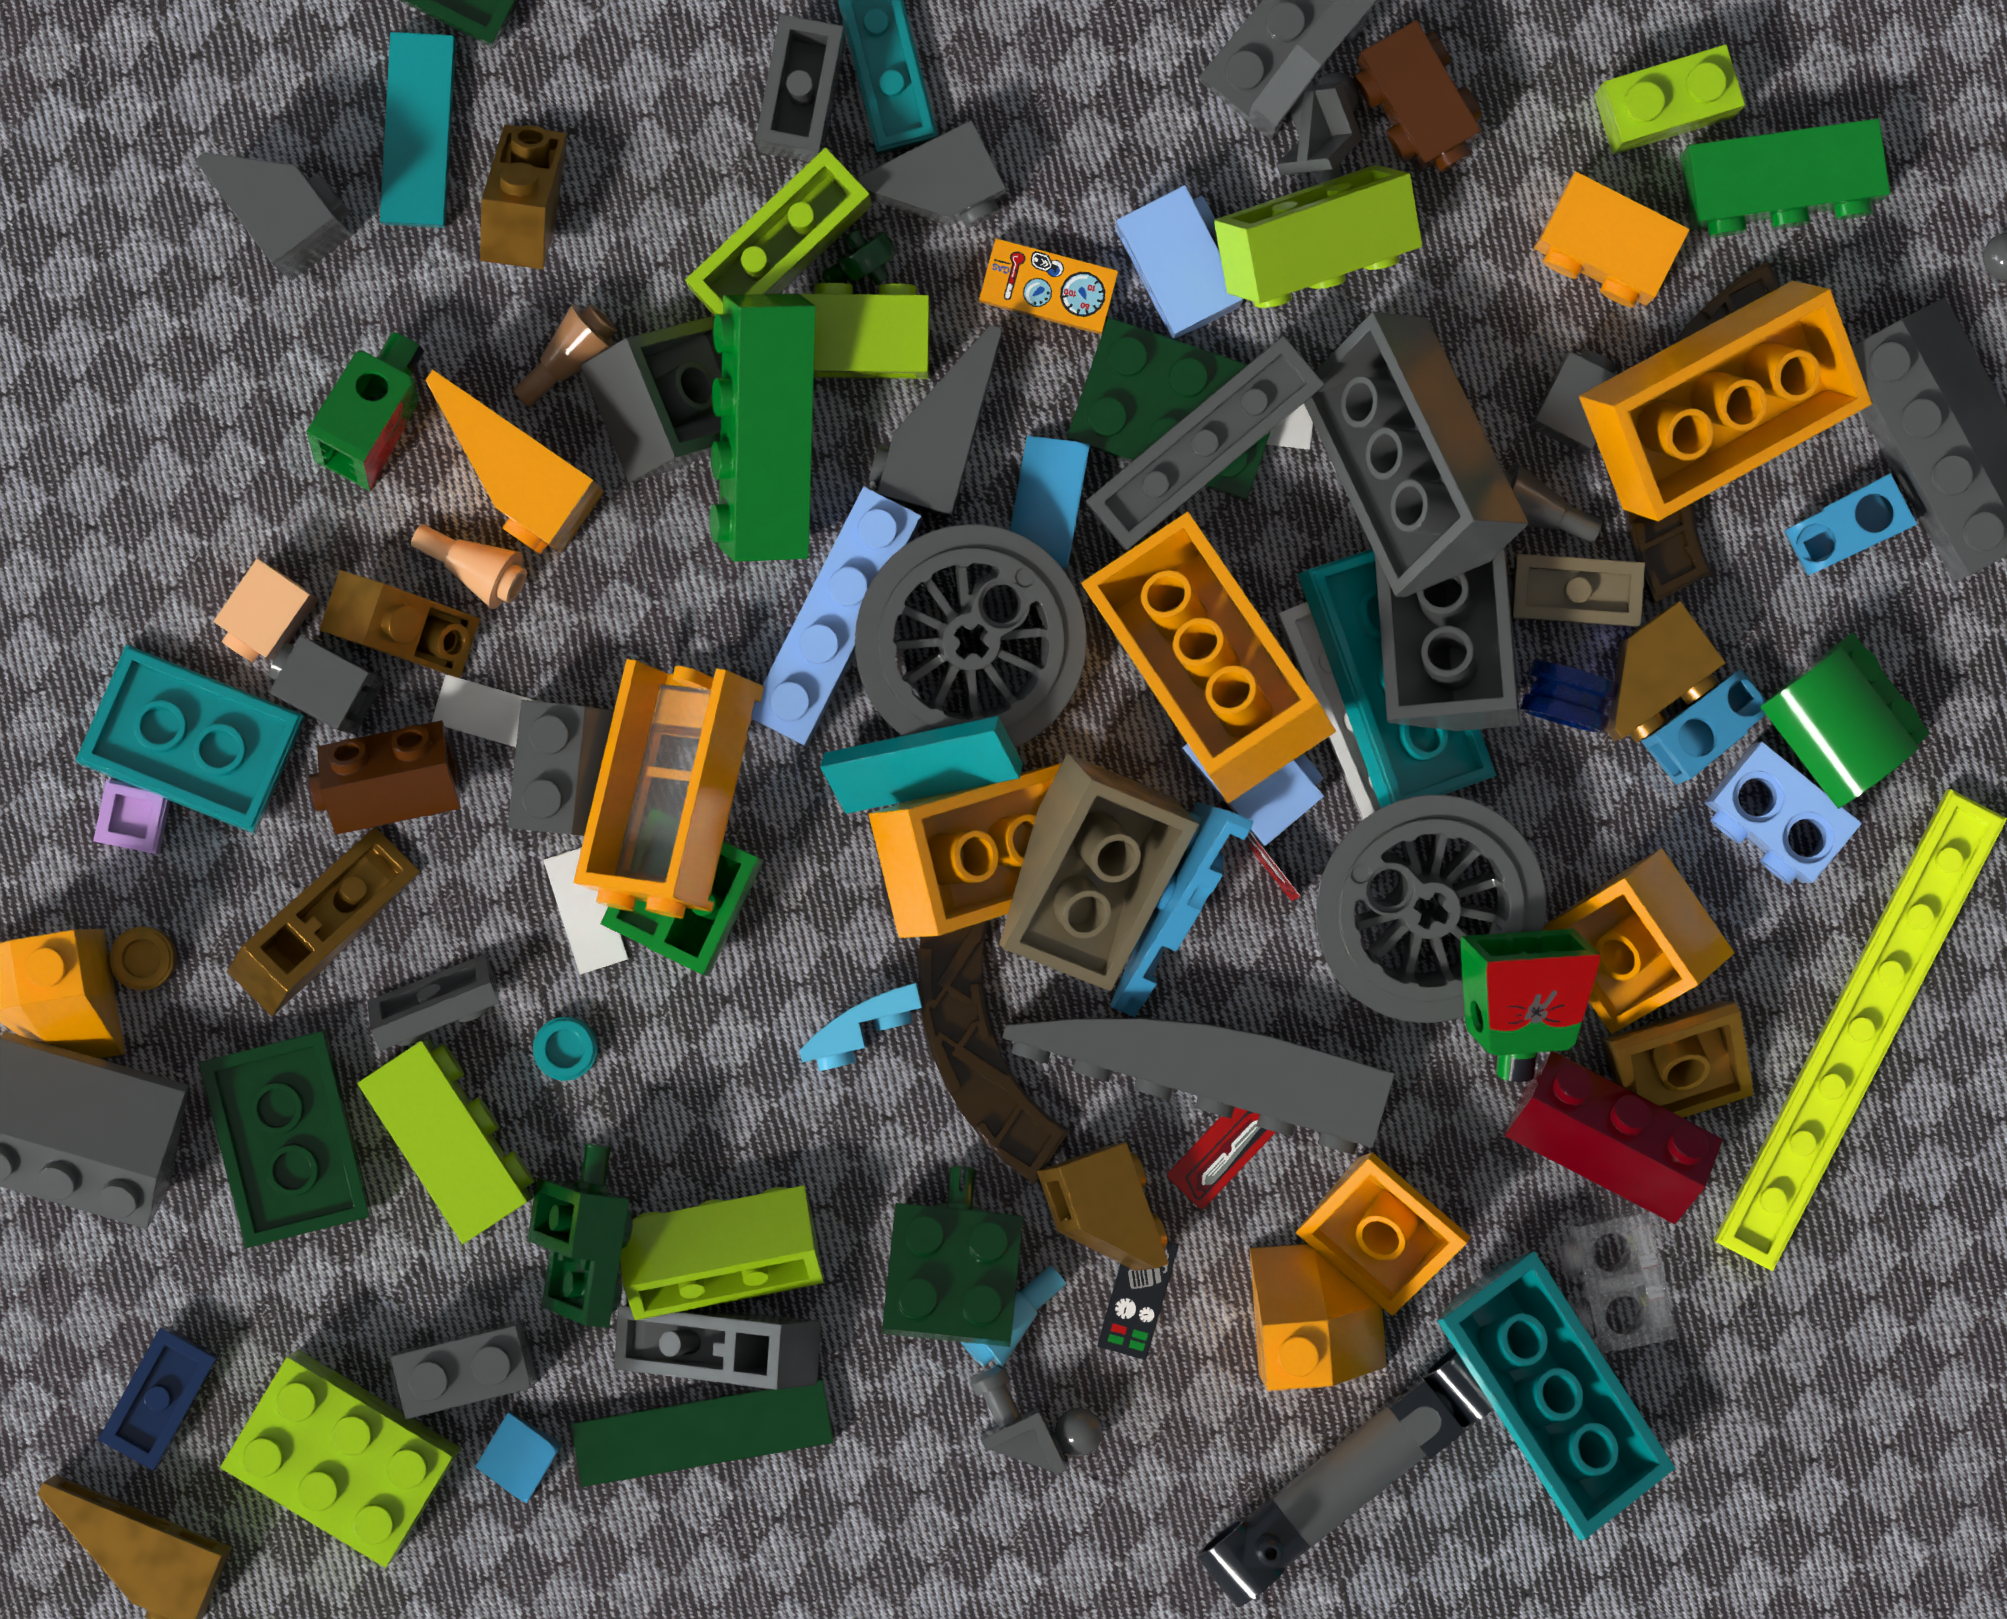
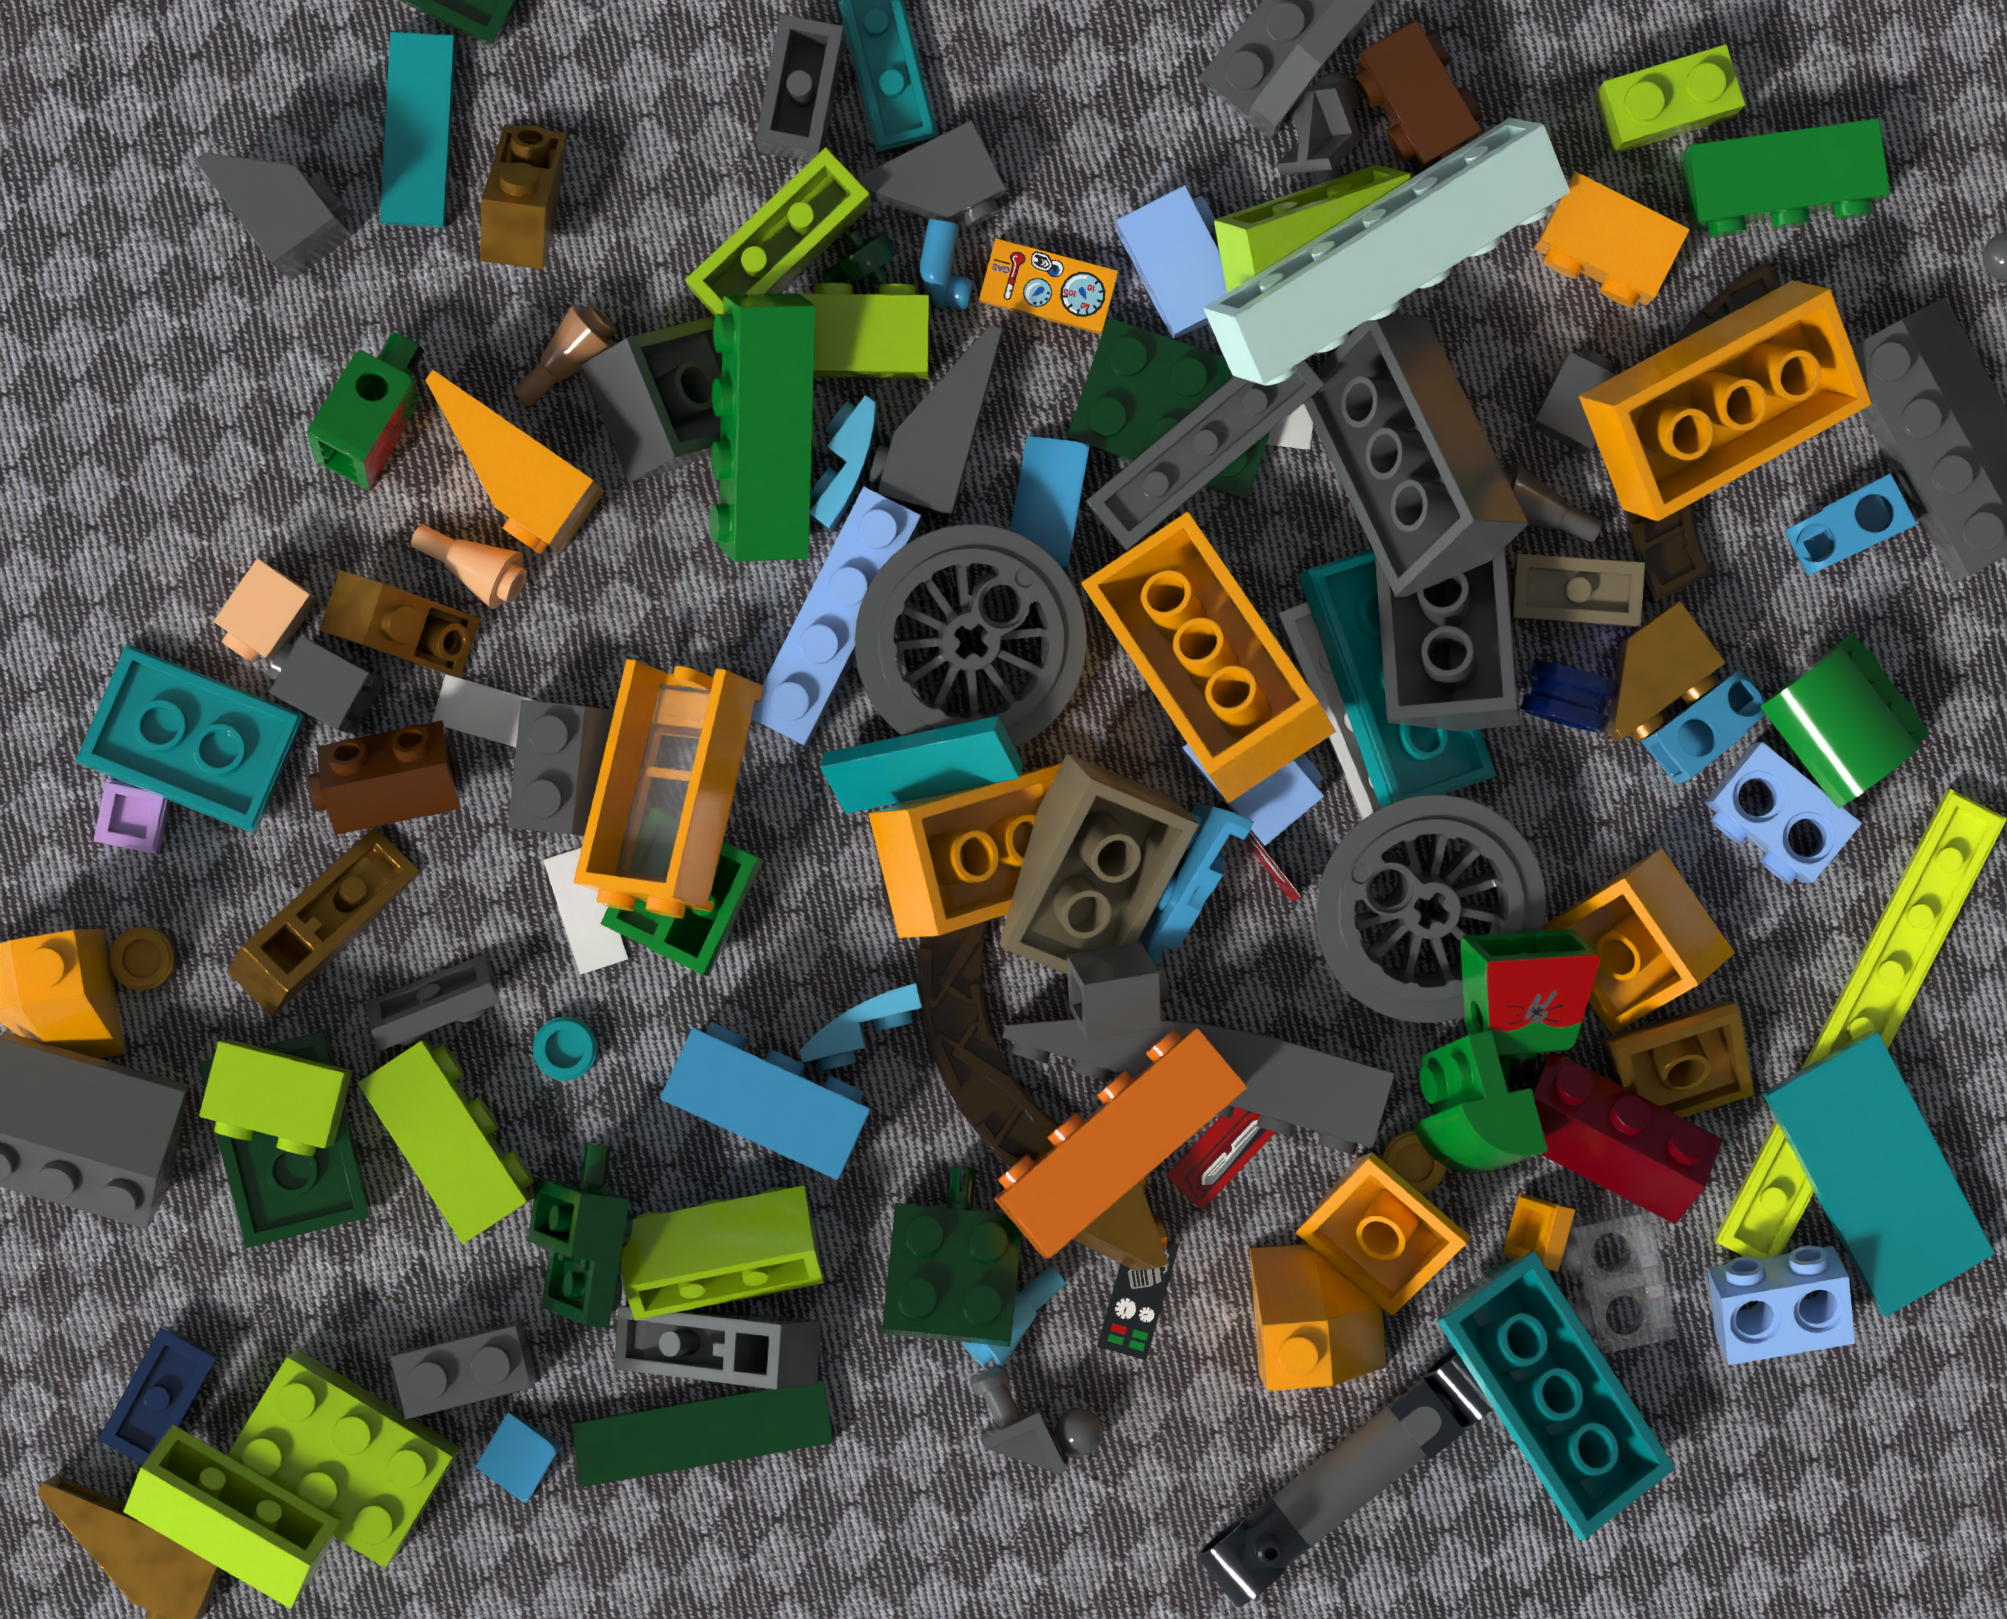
(231, 1516): none -> lime brick
(275, 1096): none -> lime brick
(767, 1100): none -> dark azure brick
(852, 444): none -> medium azure slope
(937, 268): none -> dark azure arm
(1116, 991): none -> dark grey brick
(1119, 1142): none -> orange brick
(1387, 251): none -> light aqua brick
(1412, 1162): none -> pearl gold tile
(1475, 1118): none -> green brick
(1539, 1228): none -> light orange tile
(1781, 1319): none -> light blue brick
(1878, 1173): none -> teal tile

